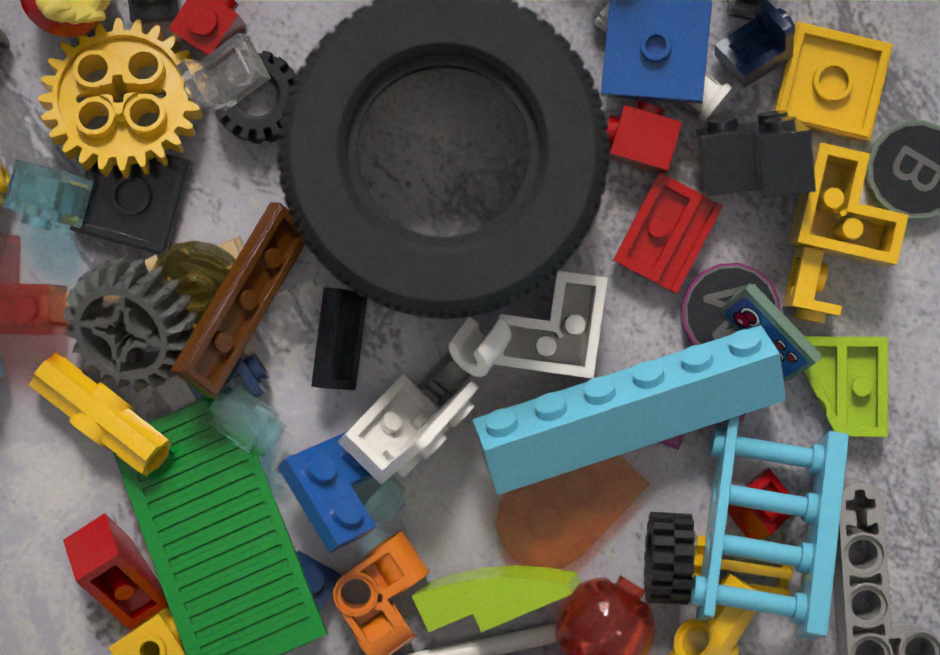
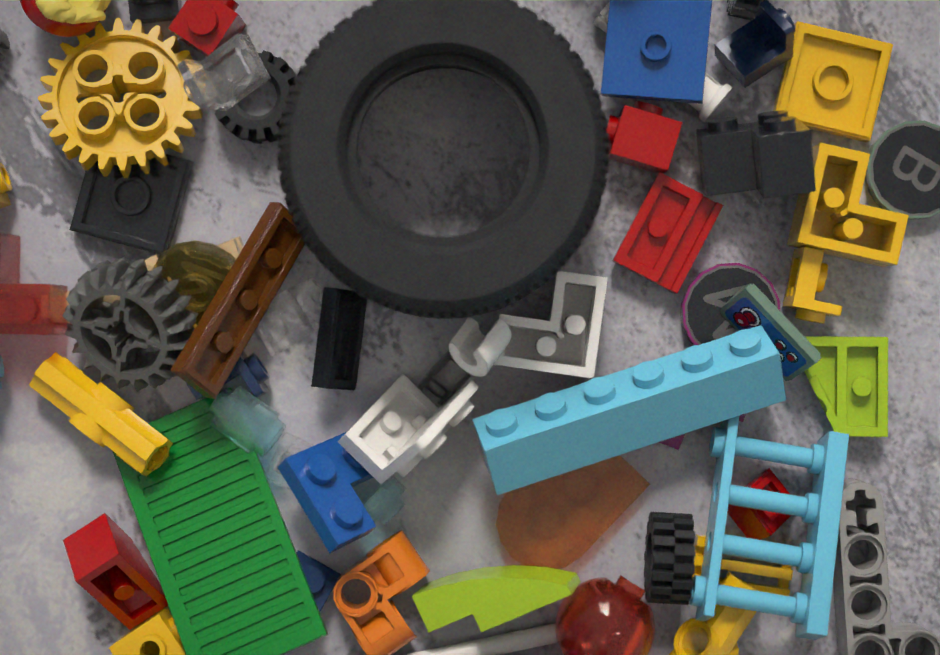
(47, 195): clear light blue brick -> none

